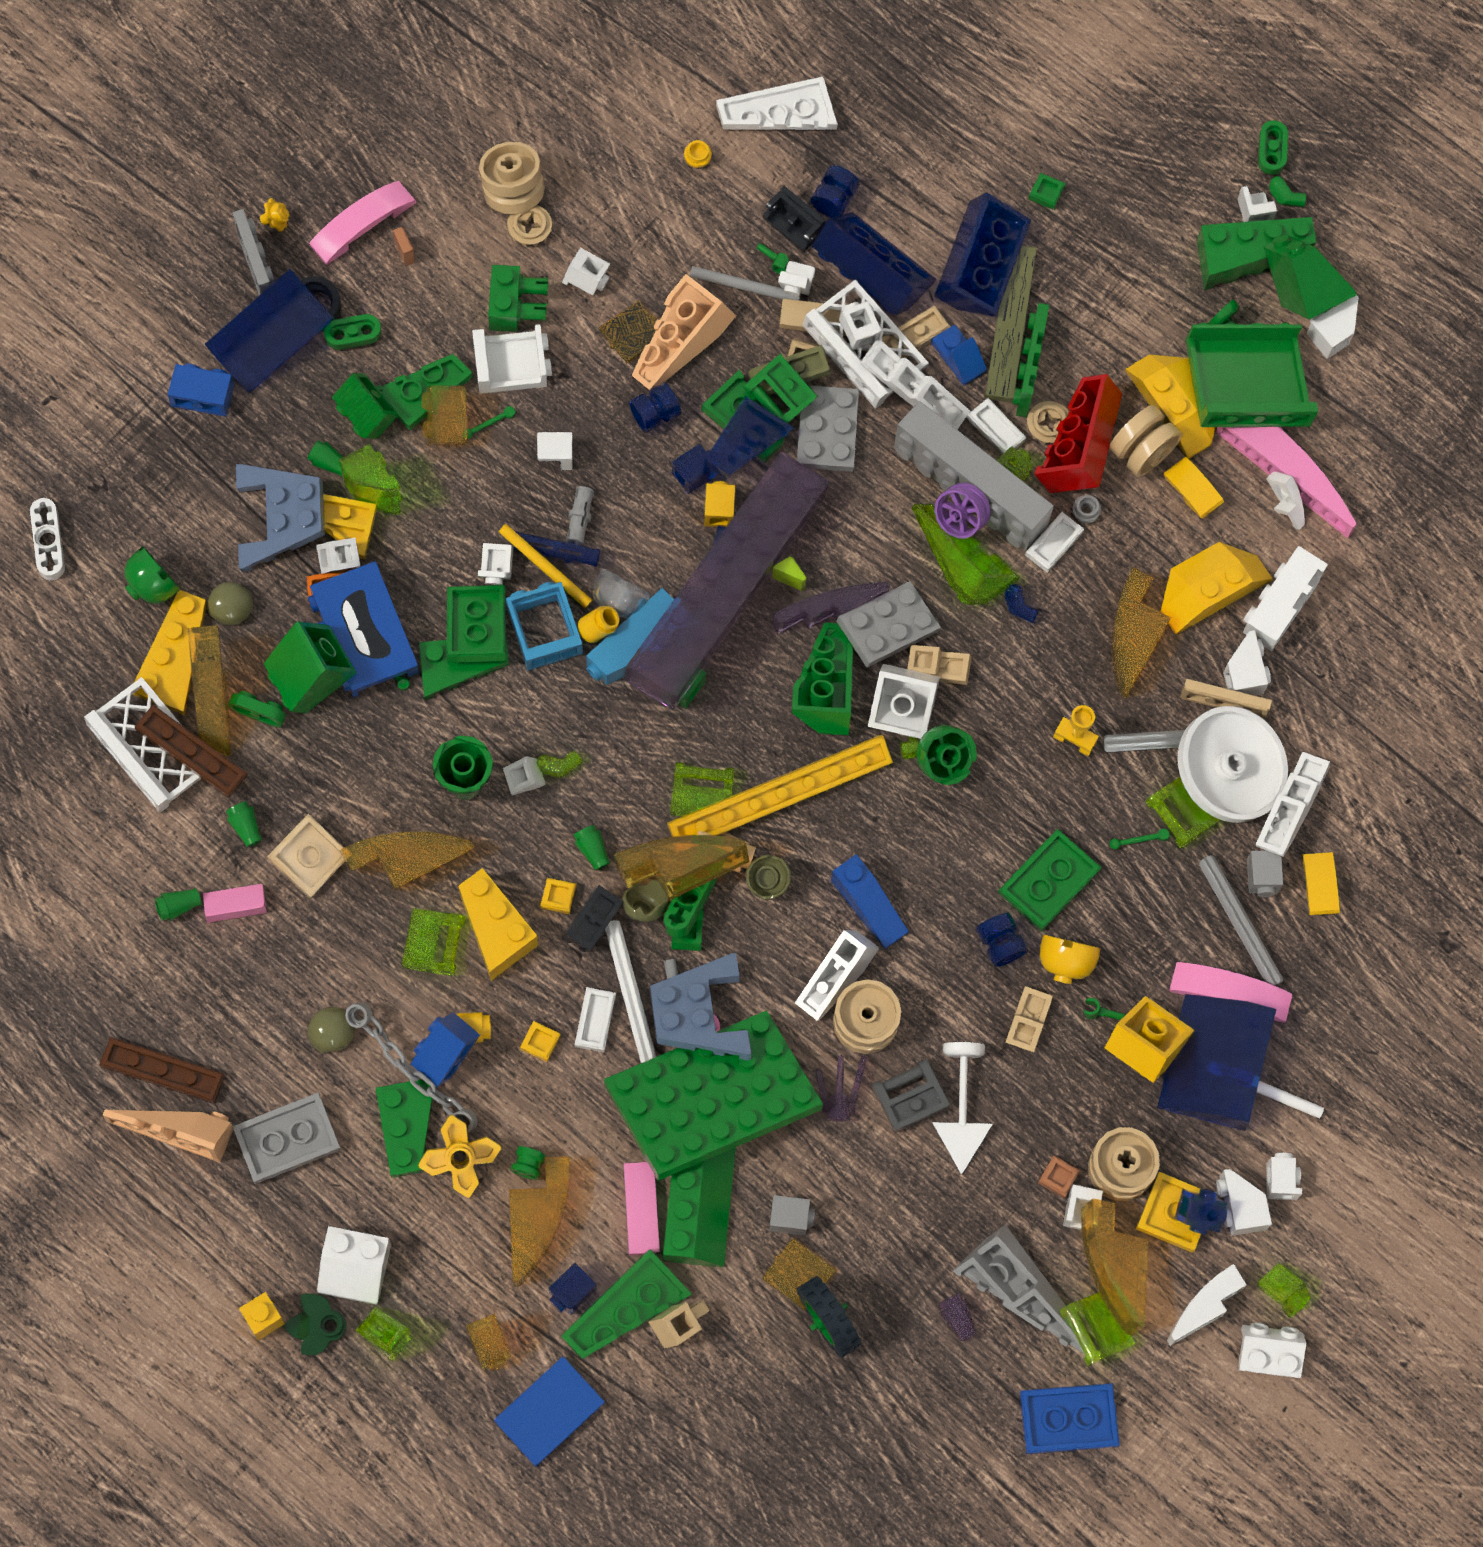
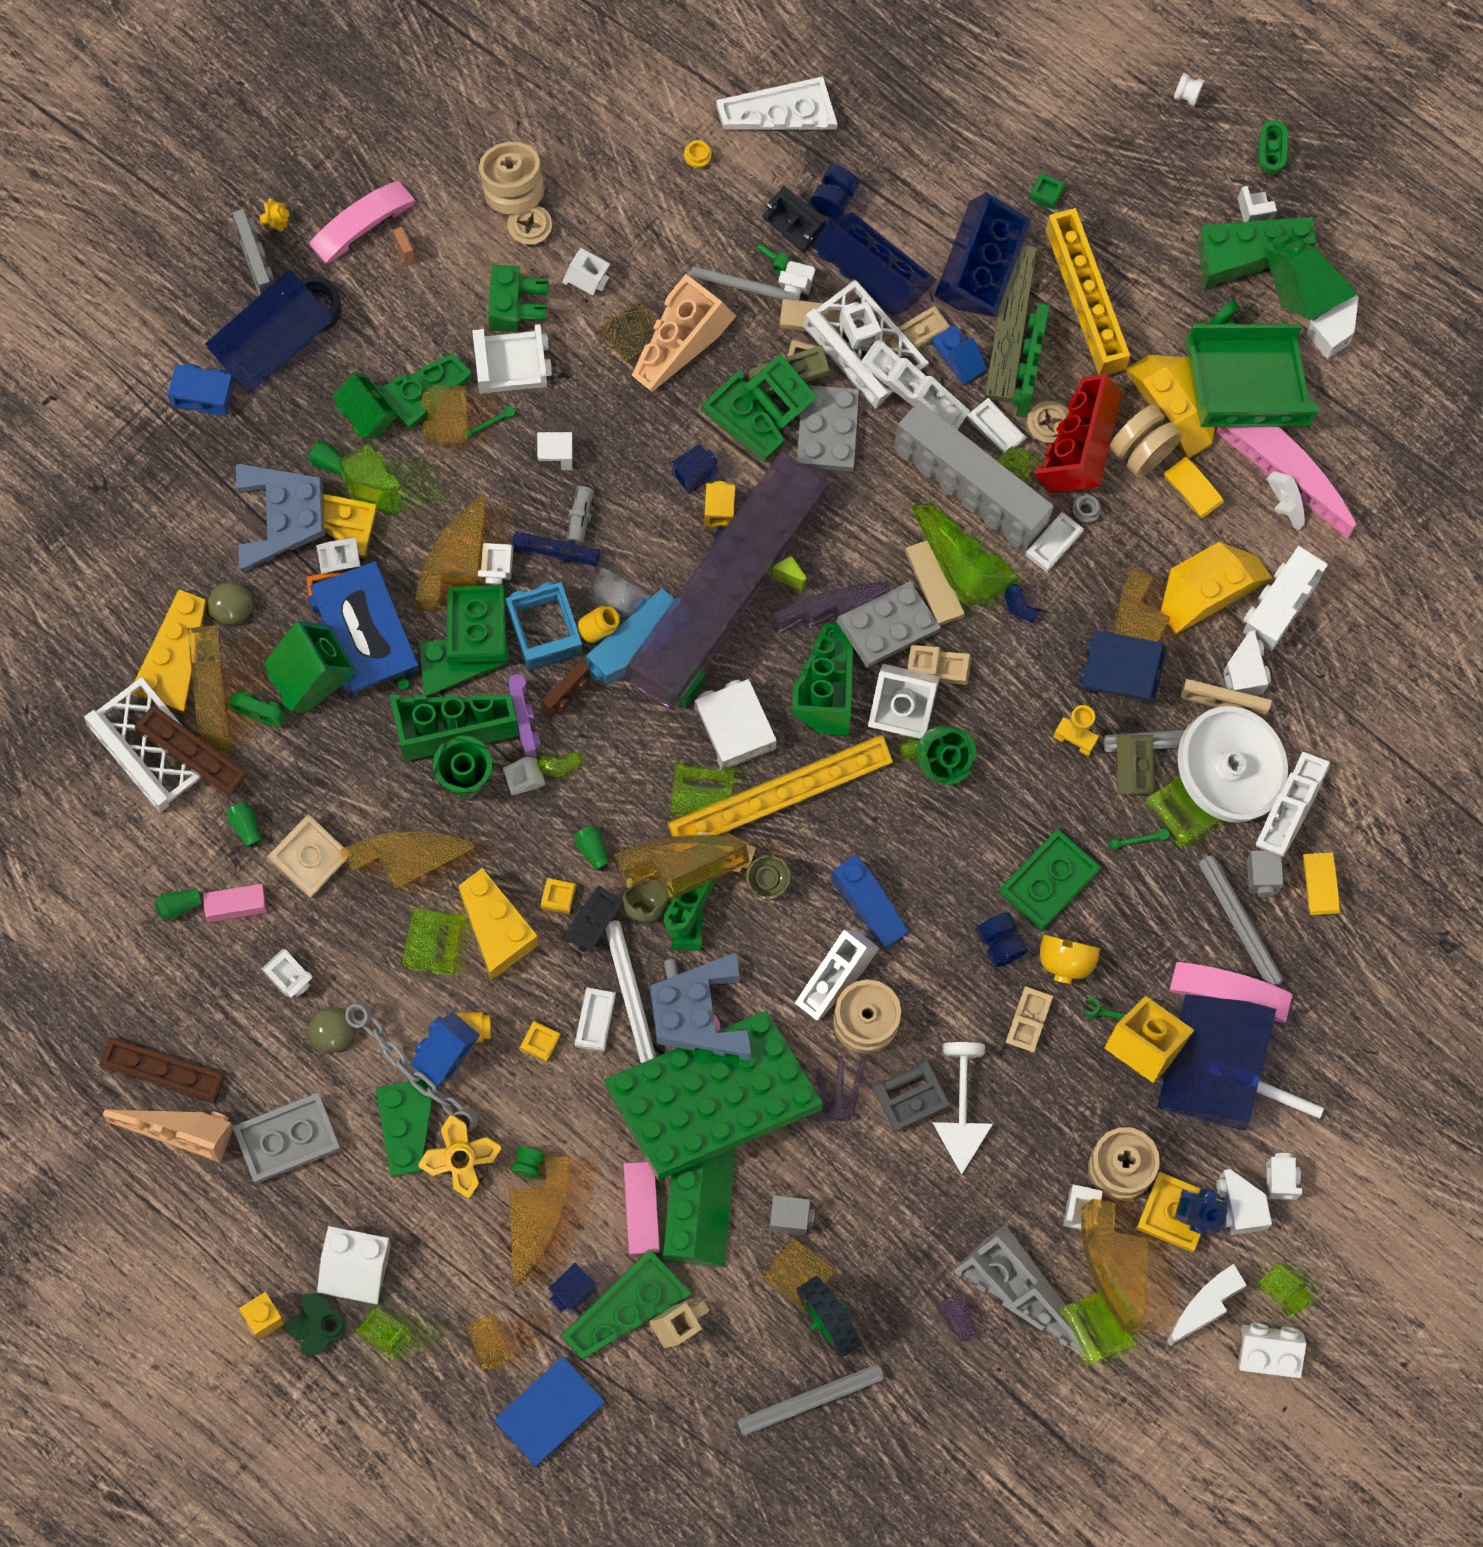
(38, 530): white beam -> none
(148, 578): green cylinder -> none
(287, 974): none -> white bracket
(352, 330): green plate -> none
(430, 721): none -> green wedge
(454, 556): none -> clear yellow slope
(524, 715): none -> medium lavender plate
(542, 563): yellow bar -> none
(560, 696): none -> reddish brown plate
(657, 406): clear blue wheel -> none
(735, 723): none -> white panel
(745, 438): clear blue wing -> none
(810, 1399): none -> light grey axle
(934, 586): none -> tan tile
(961, 511): medium lavender wheel -> none
(1058, 1176): nougat tile -> none
(1069, 1418): blue tile -> none
(1087, 292): none -> yellow brick
(1123, 666): none -> dark blue panel
(1135, 764): none -> olive slope
(1188, 89): none -> white wheel
(1284, 195): green arm -> none

